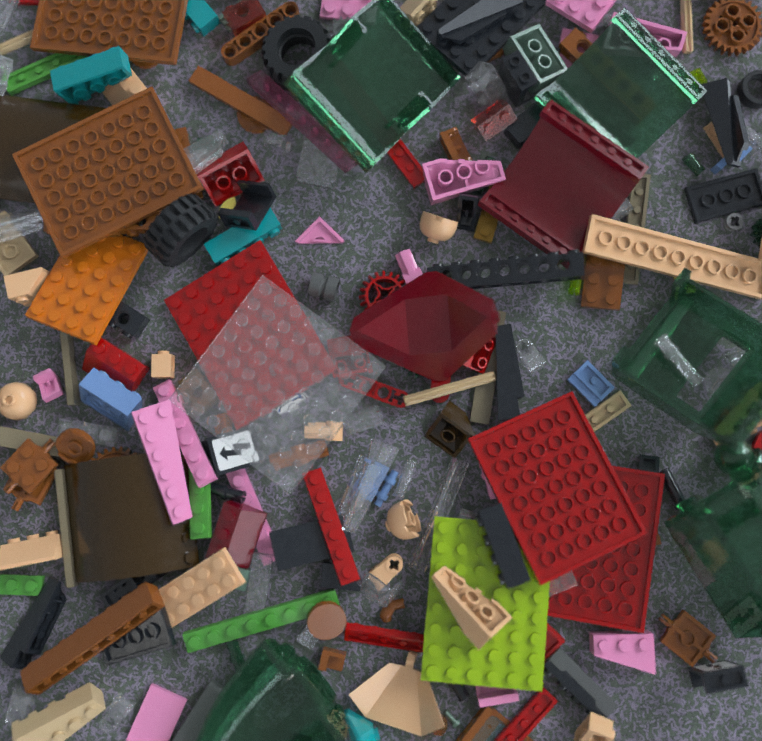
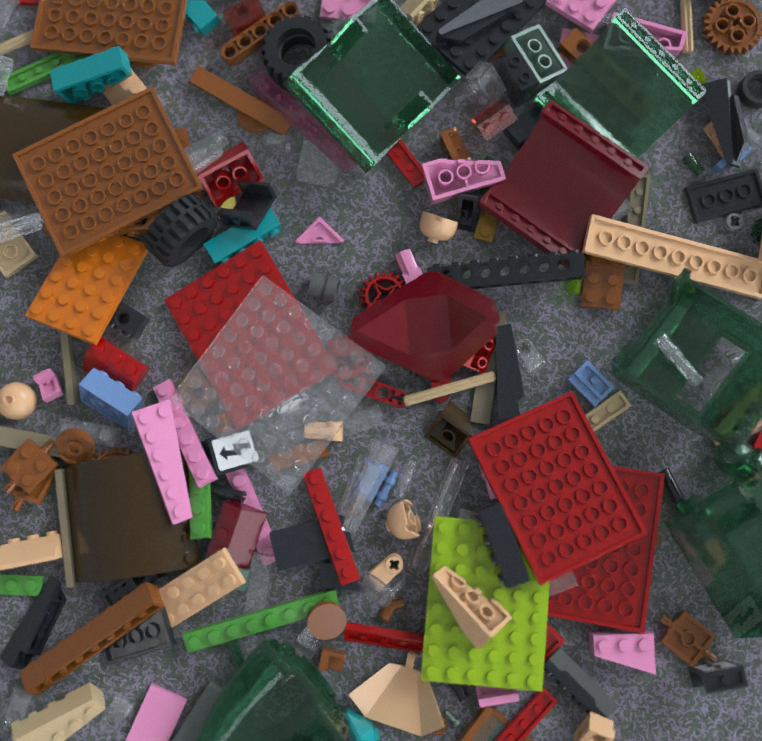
(25, 285): light nougat slope -> none
(162, 365): light nougat brick -> none
(649, 463): black plate -> none

